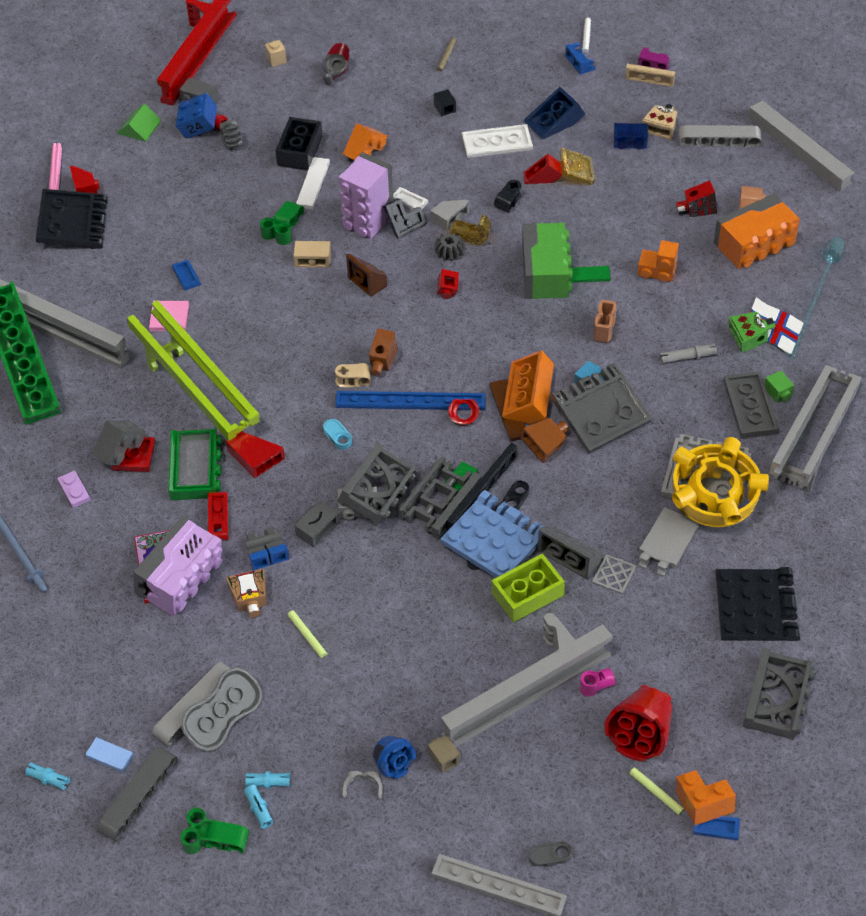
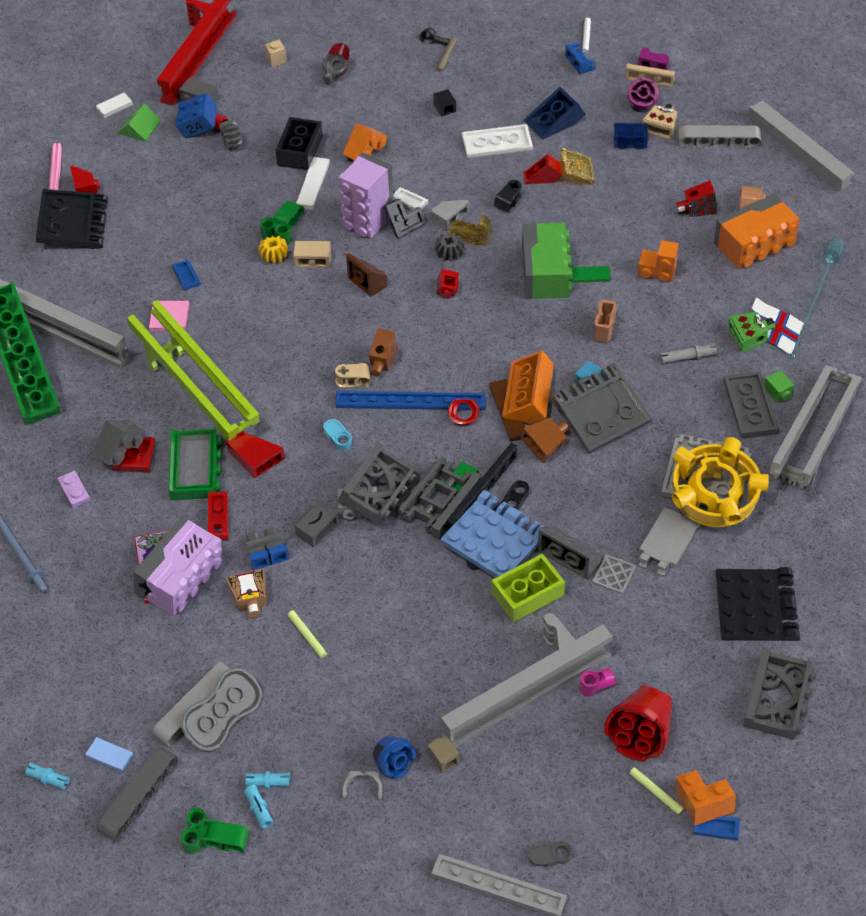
(114, 105): none -> white tile
(273, 249): none -> yellow gear
(425, 35): none -> pearl dark grey bar
(643, 93): none -> magenta cone

